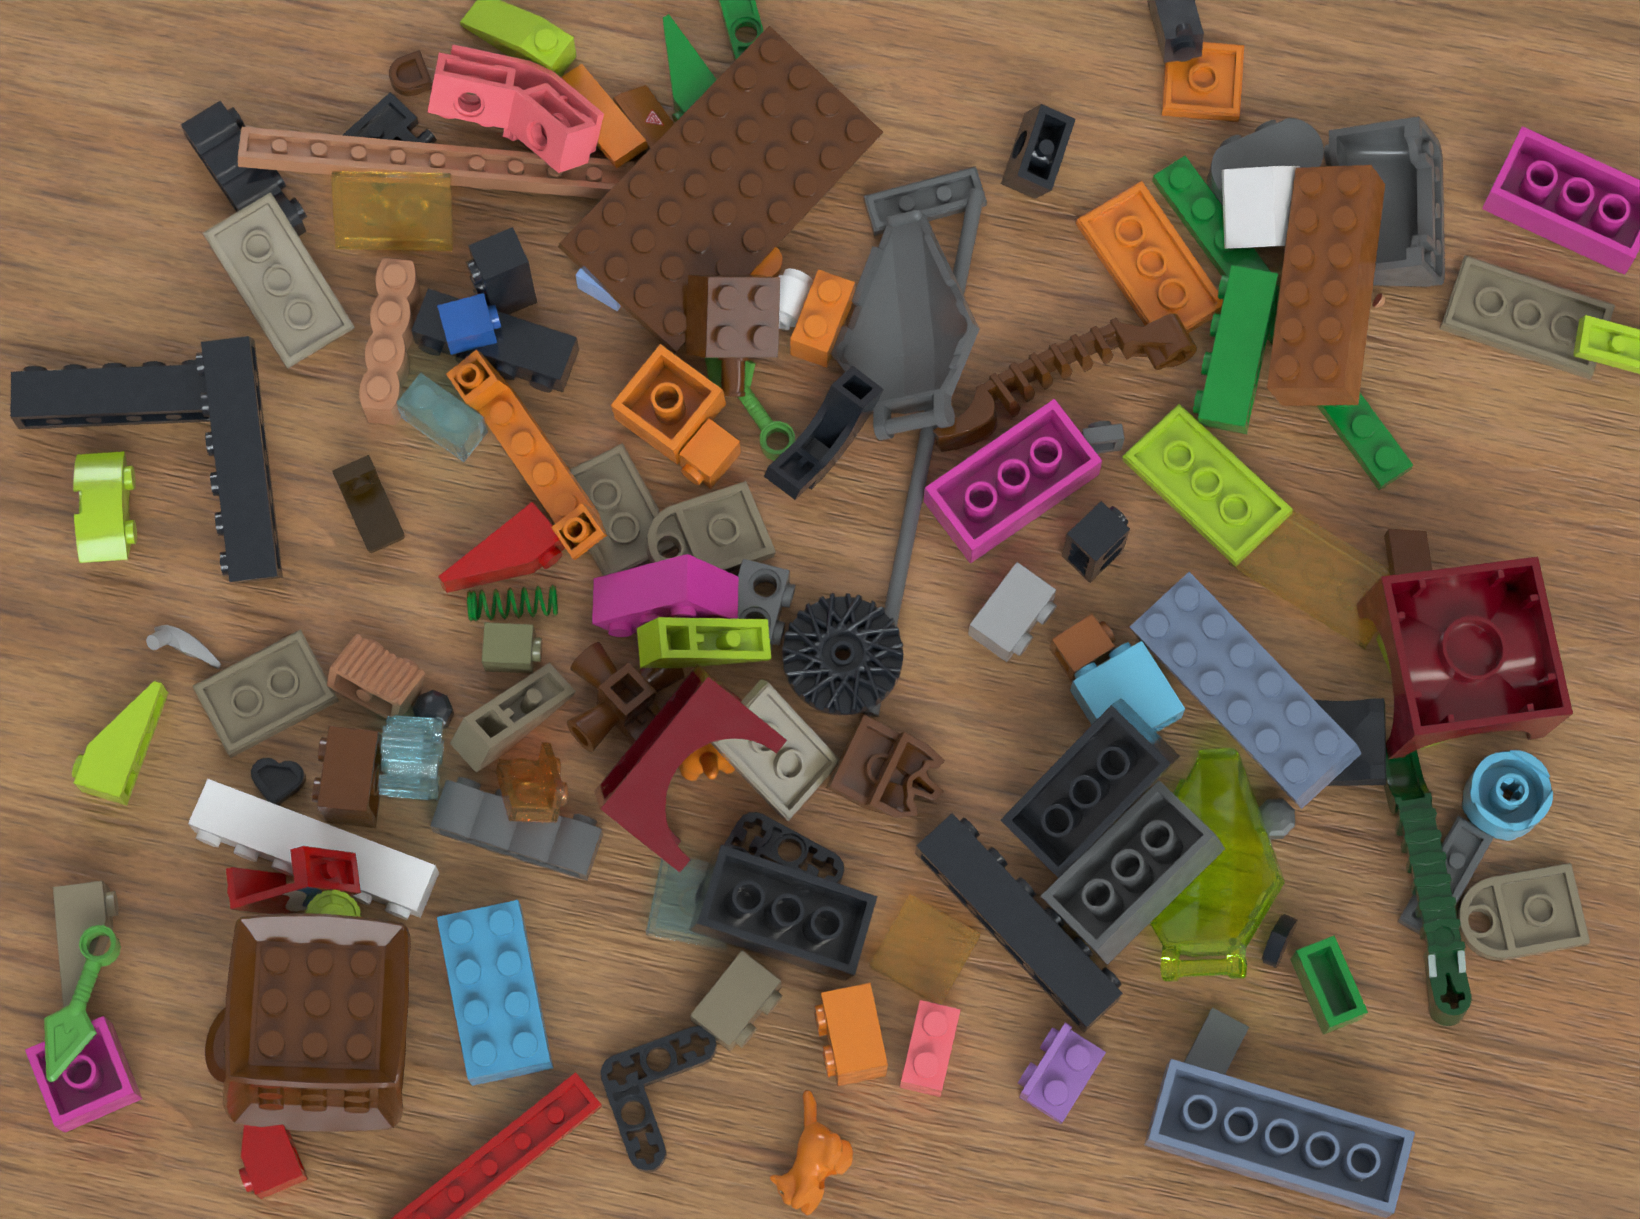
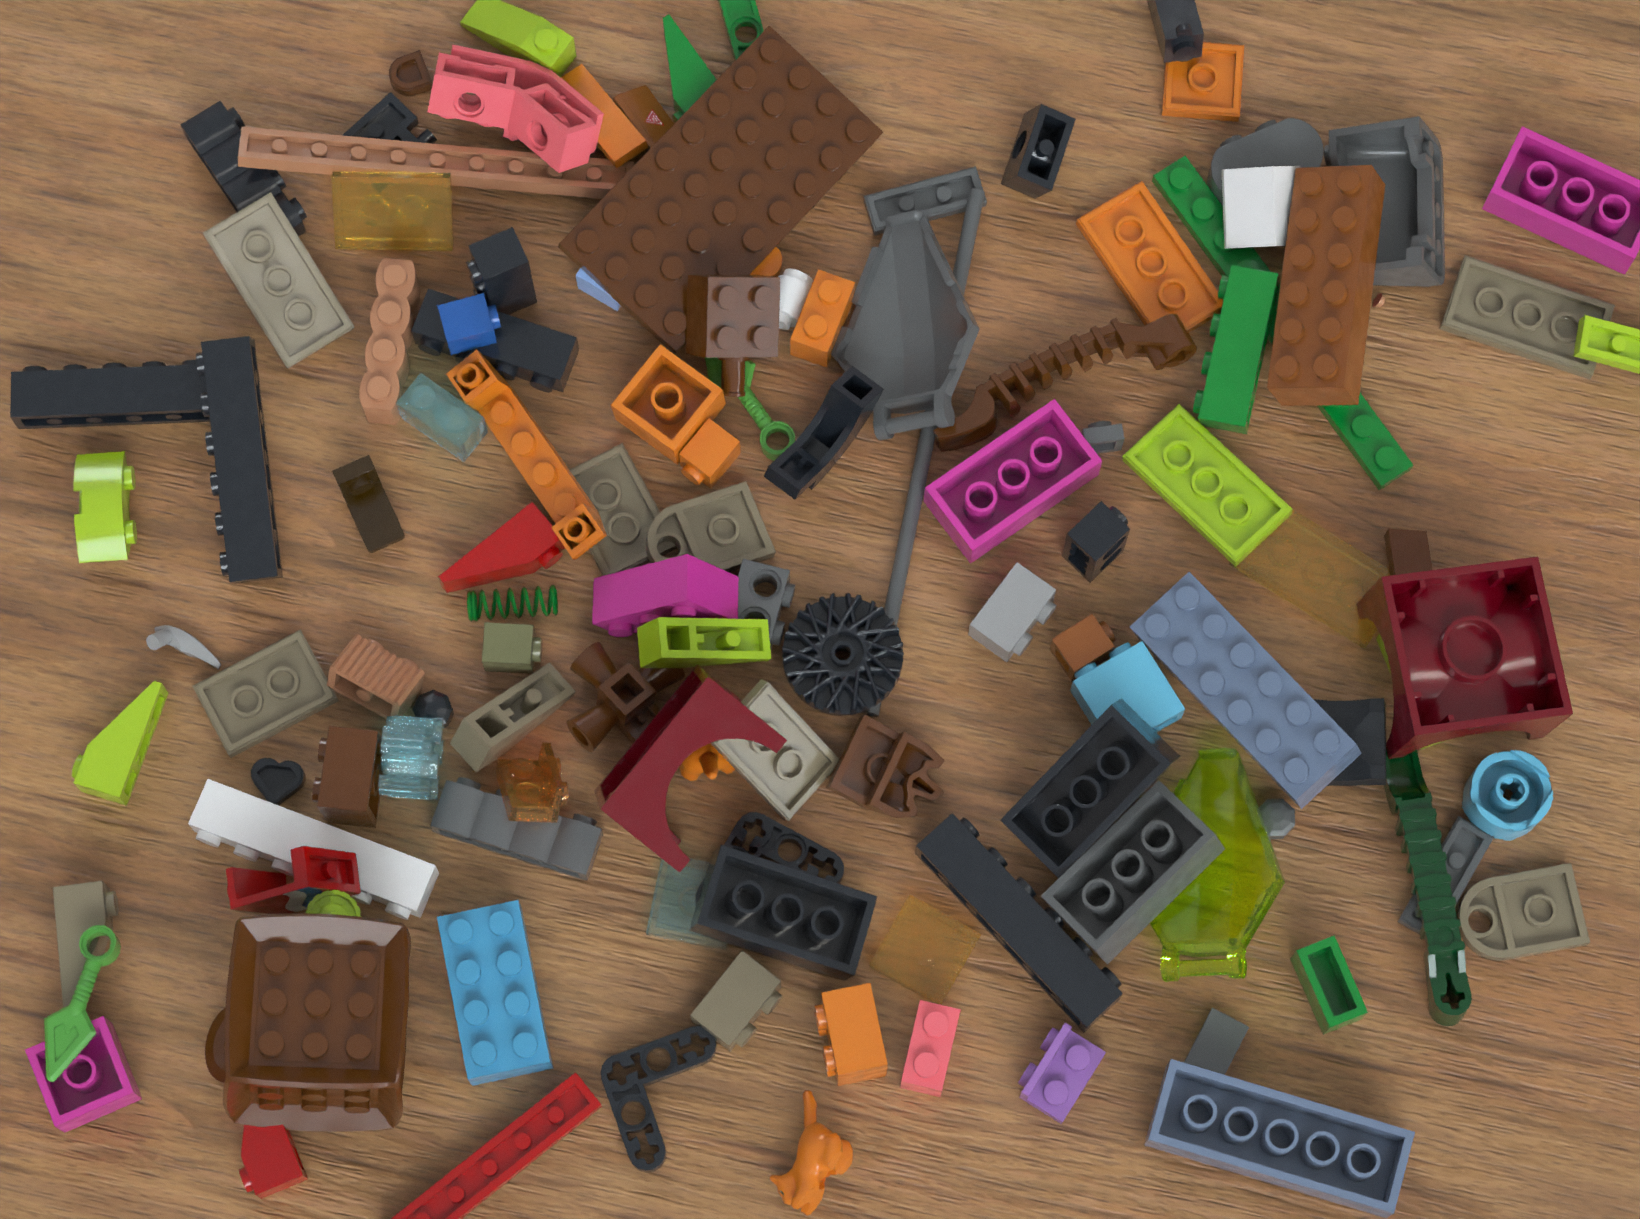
(1279, 940): black tile -> none

